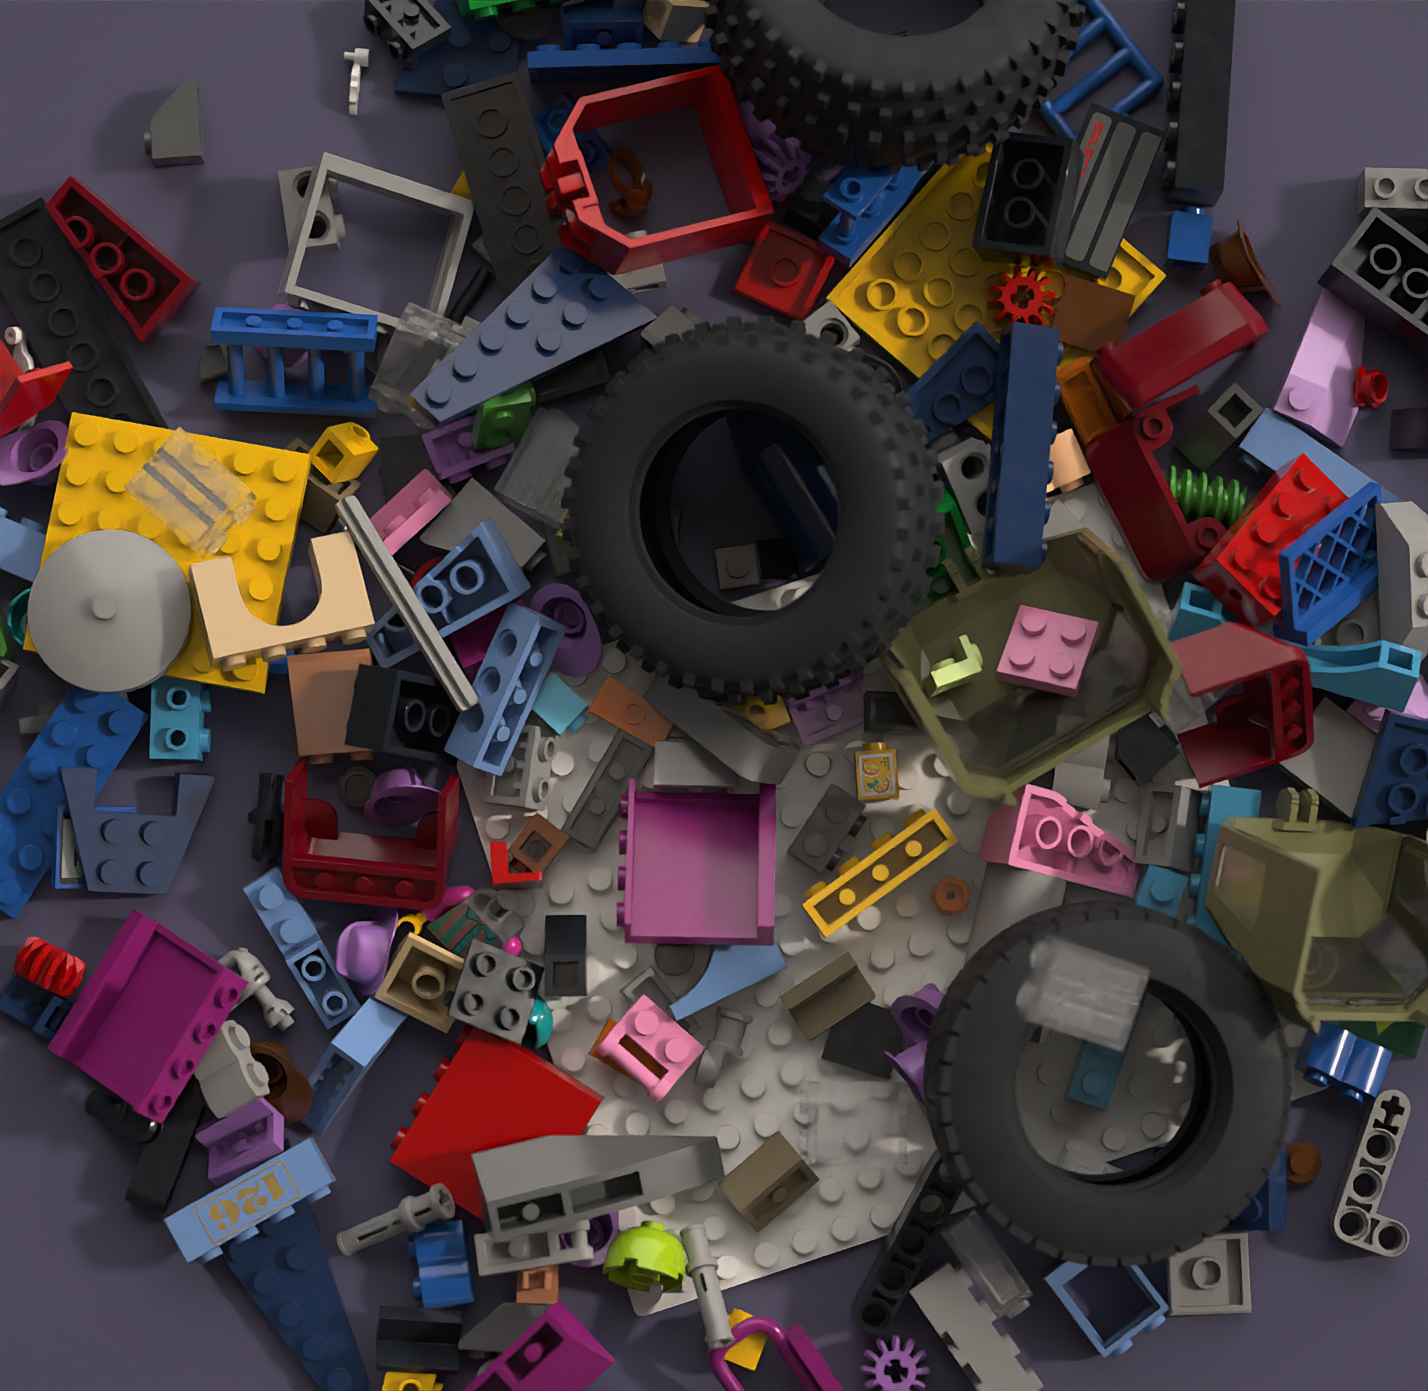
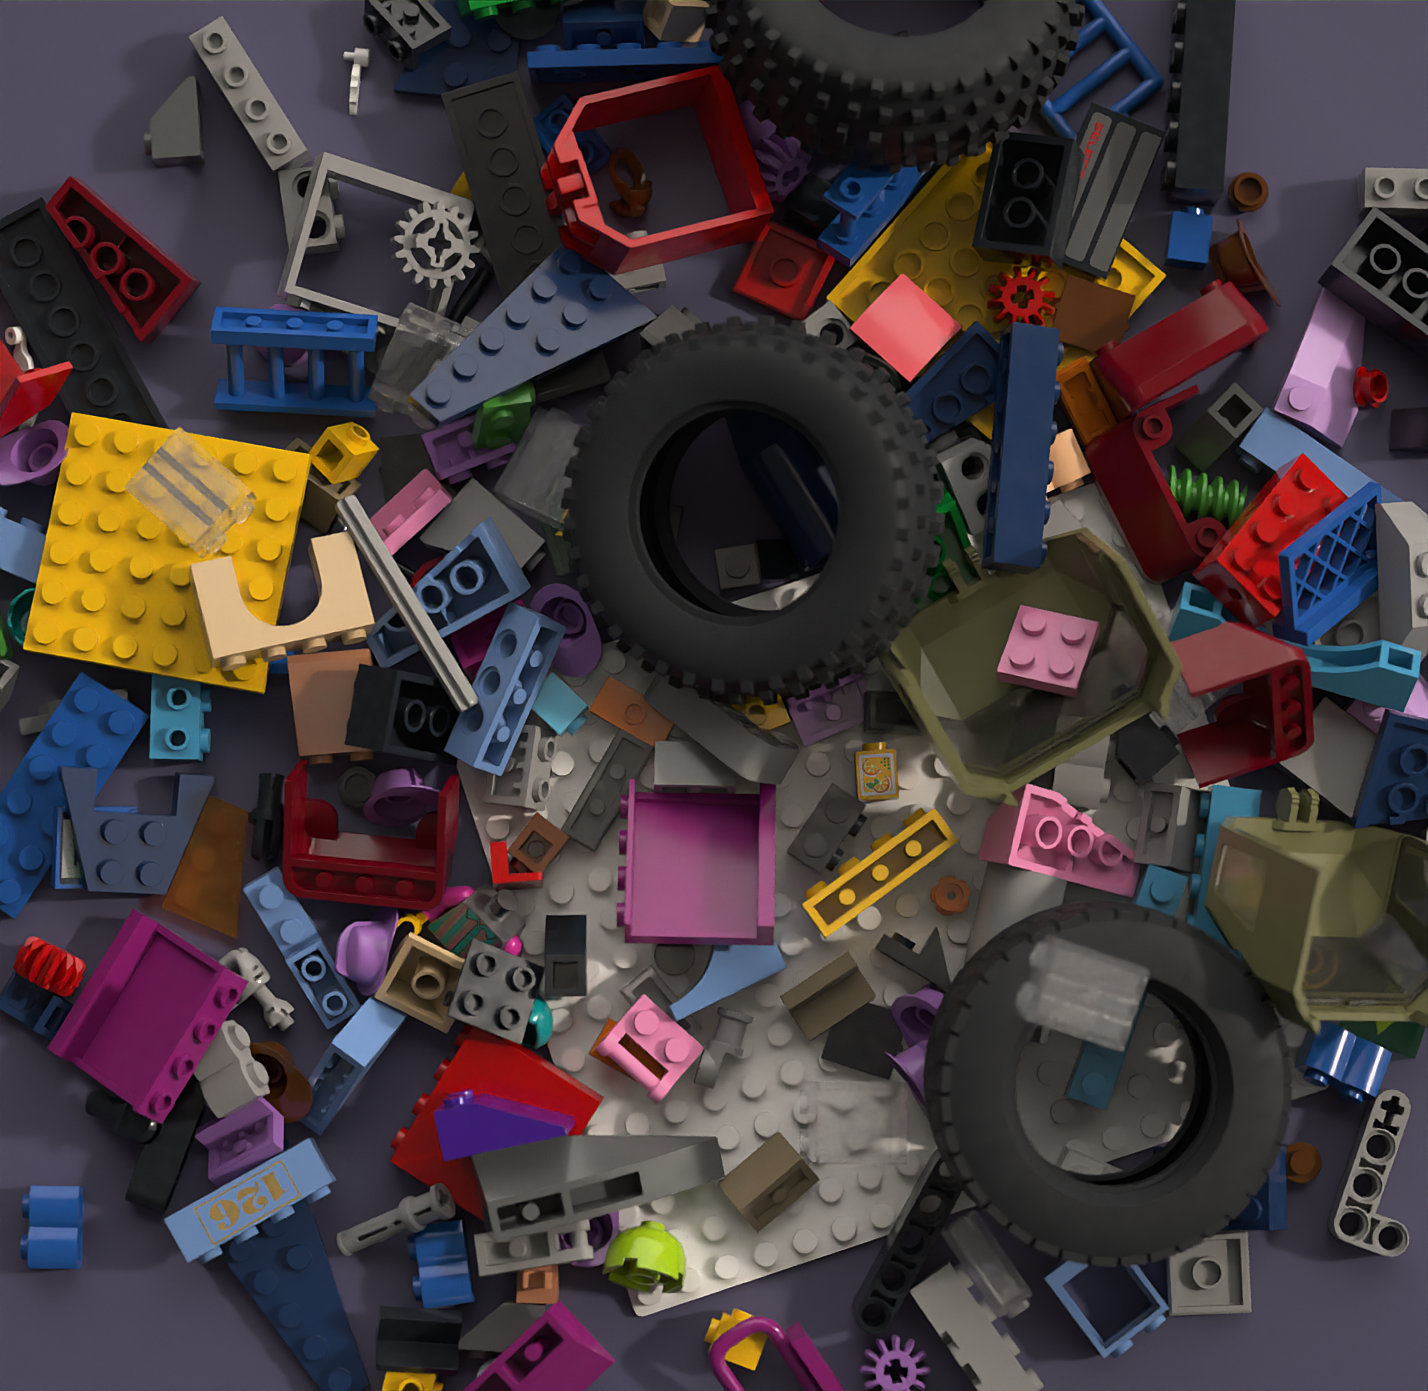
(54, 1227): none -> blue brick
(110, 611): light grey dish -> none
(212, 363): dark grey tile -> none
(212, 868): none -> clear orange wing
(249, 97): none -> light grey brick
(433, 261): none -> light grey gear
(488, 1123): none -> dark purple slope
(702, 1270): light grey pin -> none
(905, 328): none -> coral slope
(928, 963): none -> black slope
(949, 674): yellowish green bracket -> none
(1248, 192): none -> reddish brown plate

